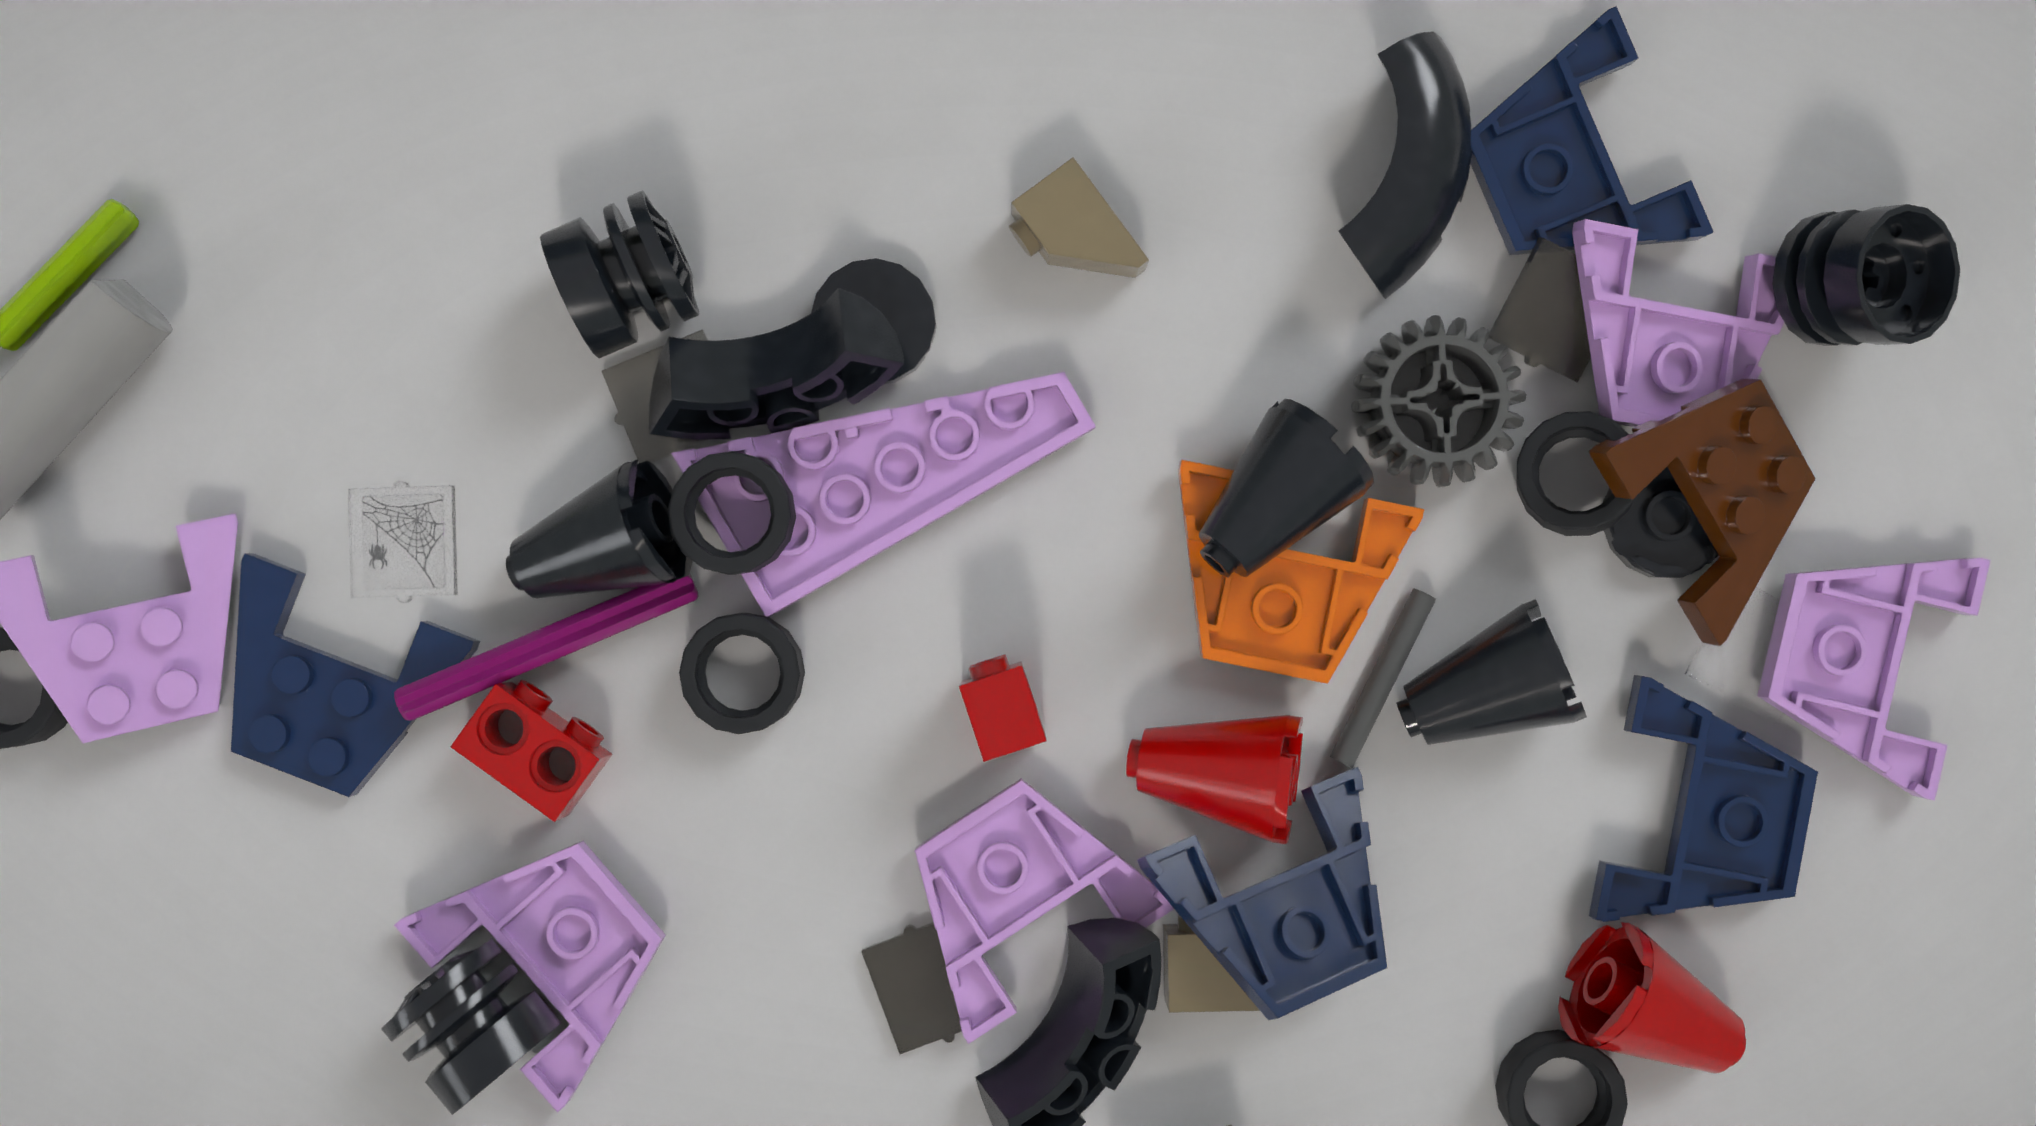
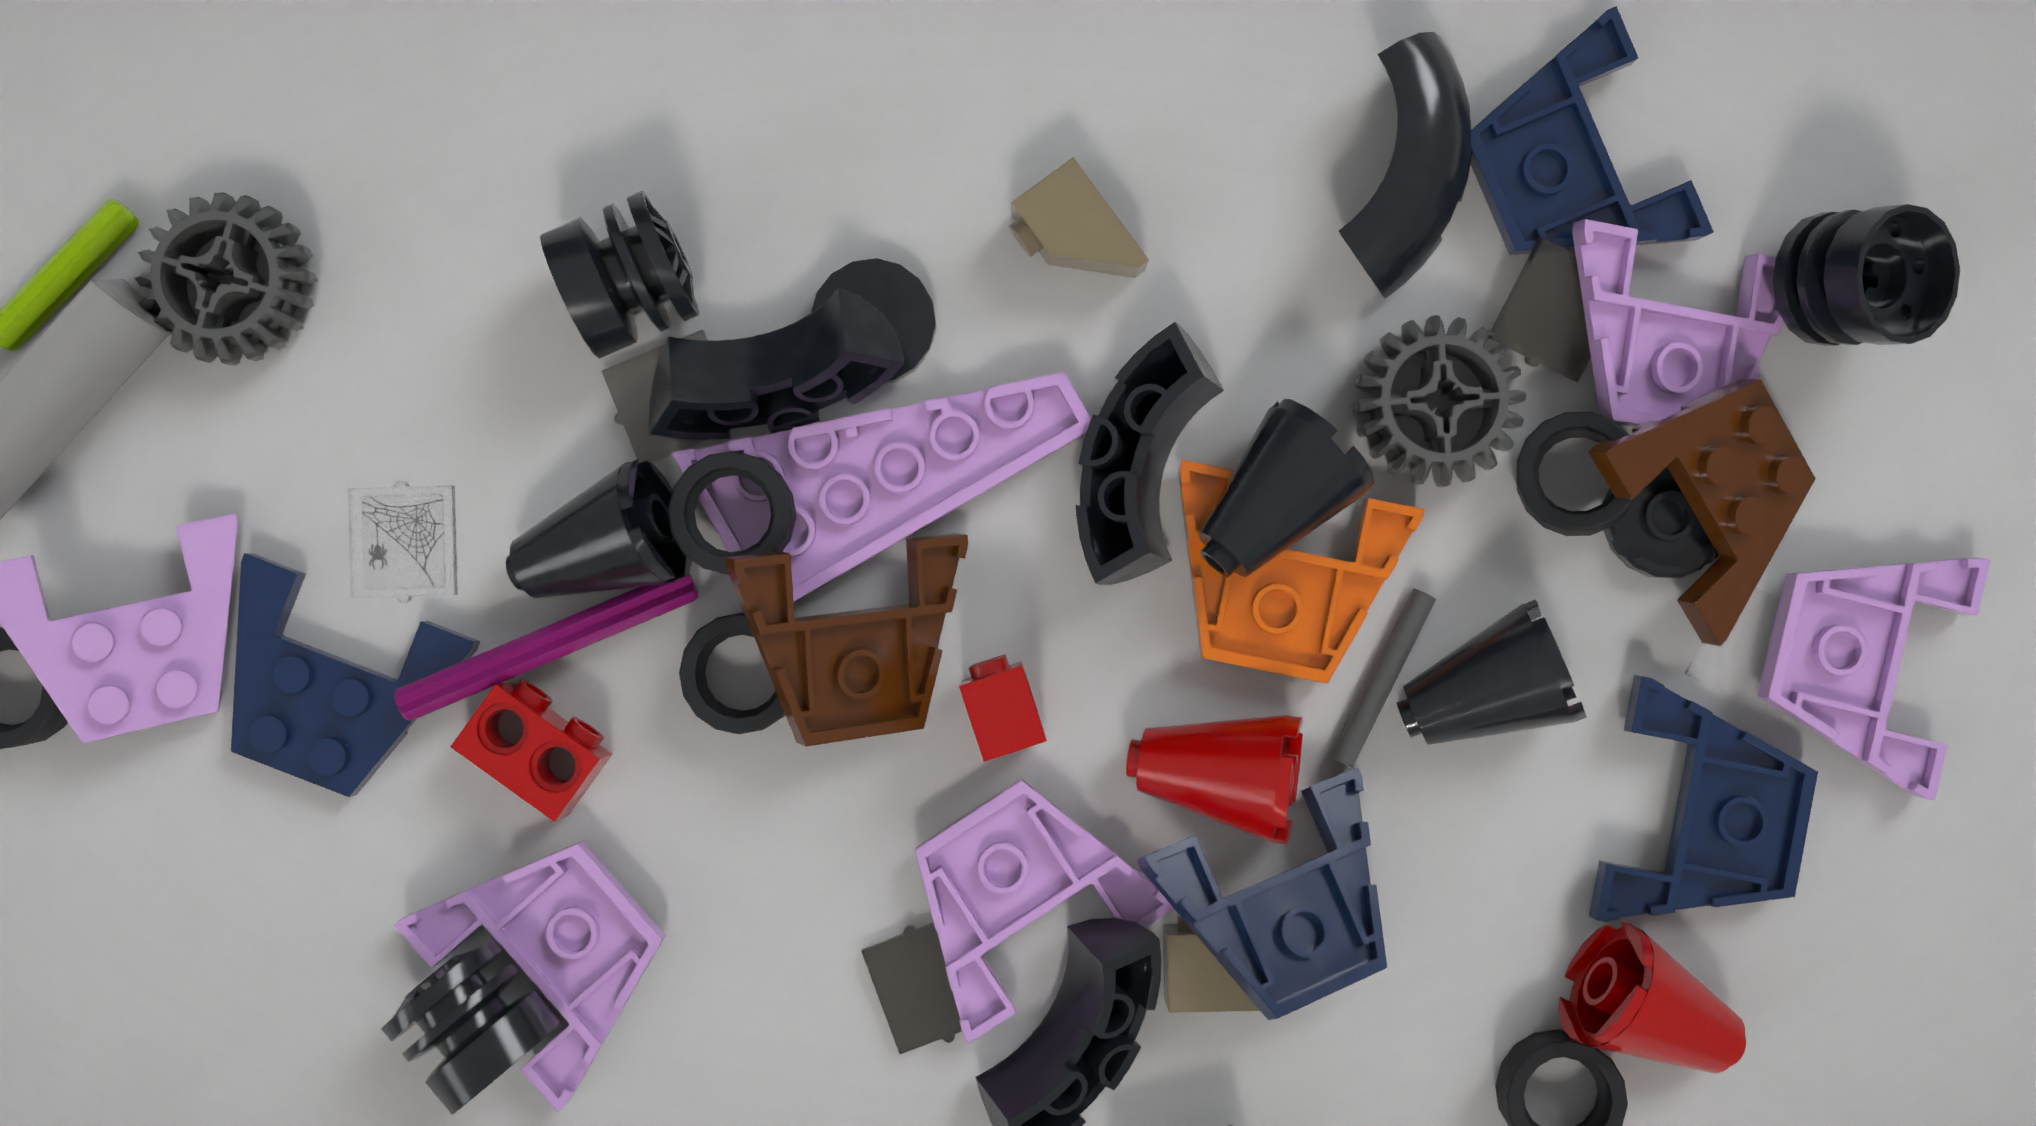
(233, 255): none -> dark grey gear
(857, 668): none -> reddish brown wing
(1128, 454): none -> black brick

